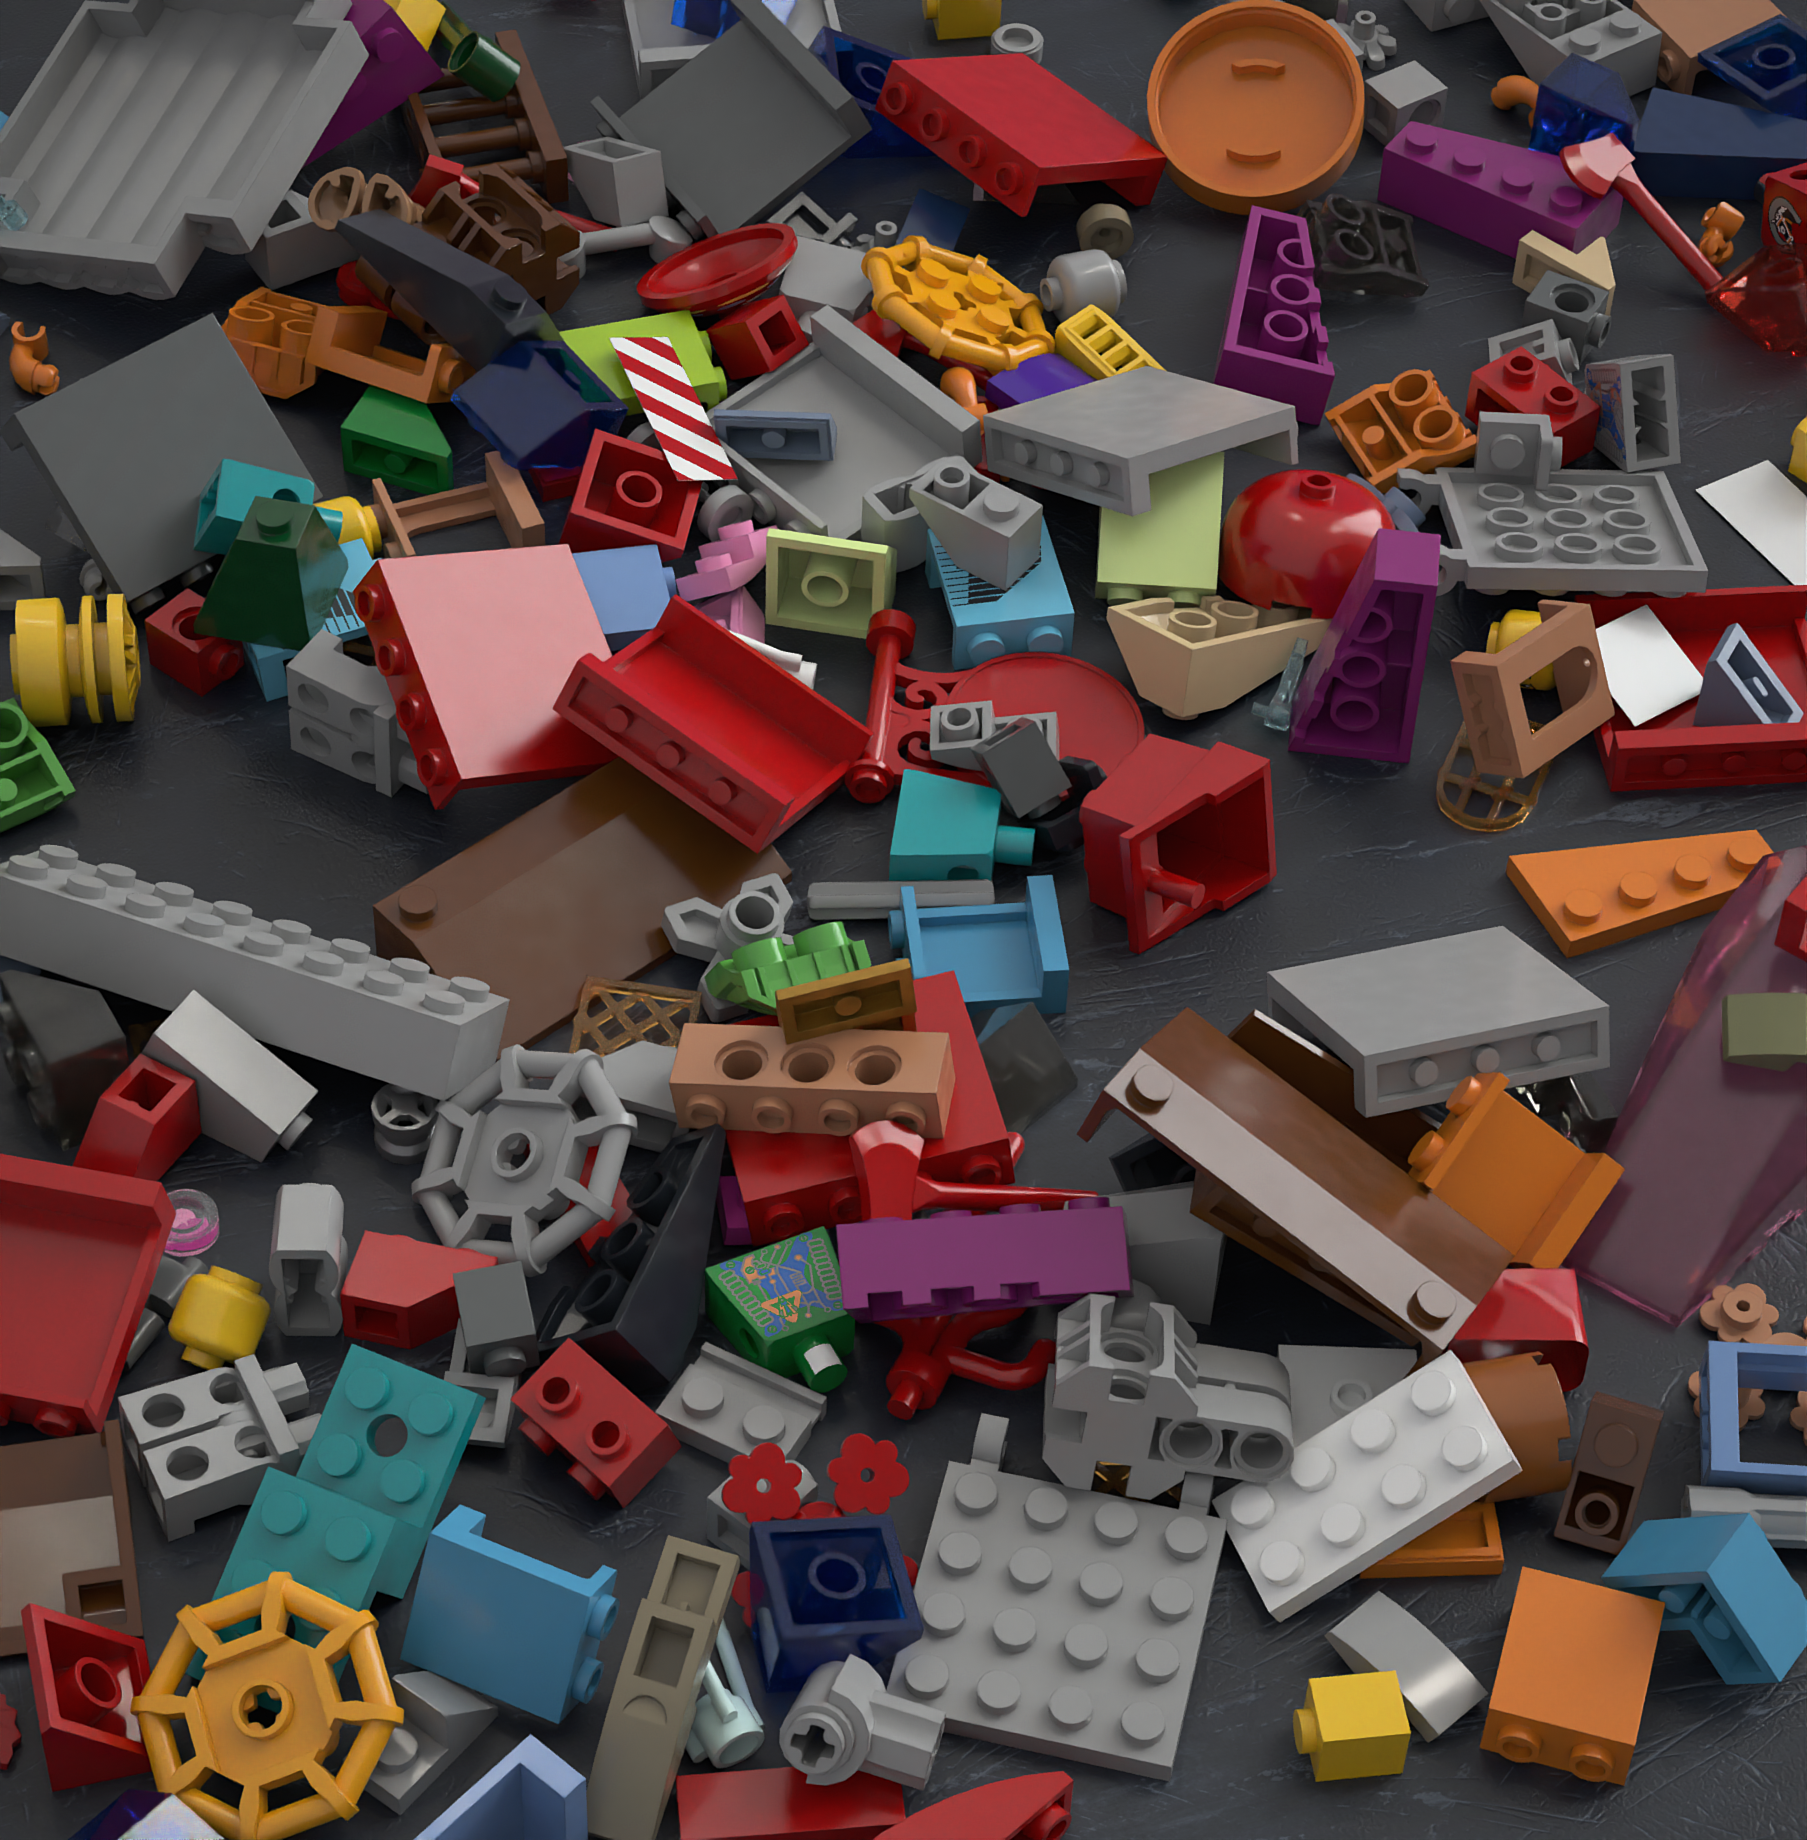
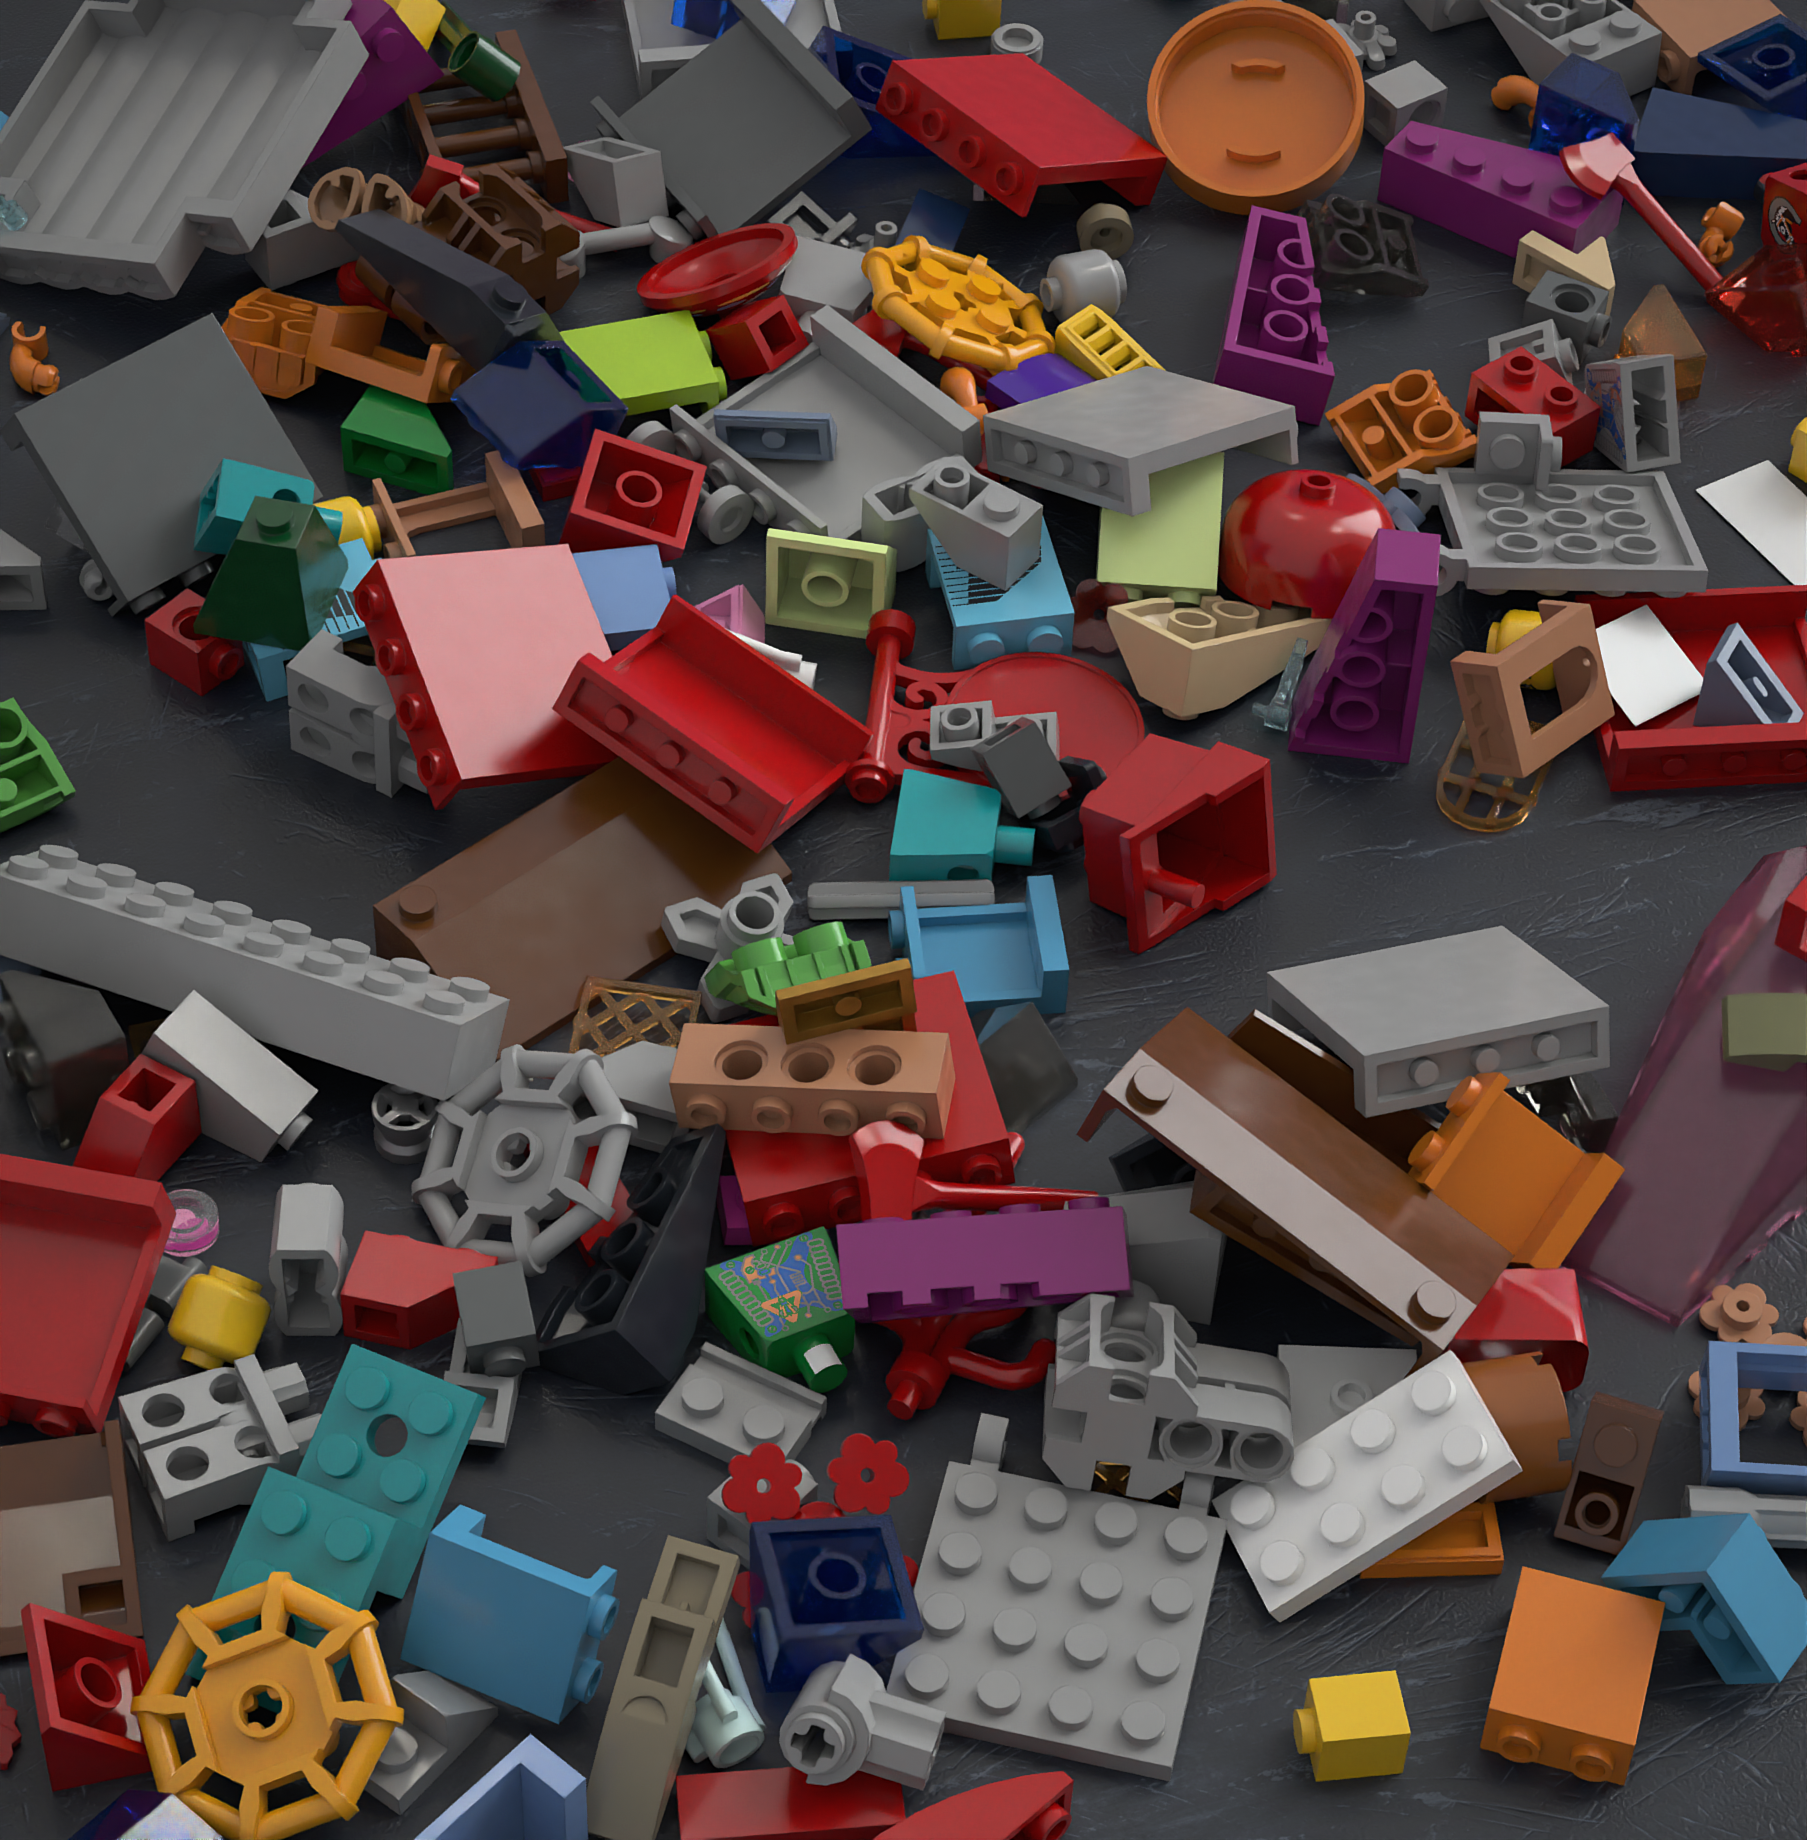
(66, 661): yellow wheel -> none
(595, 1424): red brick -> none
(673, 409): sticker -> none
(727, 561): bright pink slope -> none
(1087, 628): none -> clear red plant
(1430, 1677): light grey slope -> none
(1630, 889): orange wing -> none
(1662, 329): none -> clear orange slope

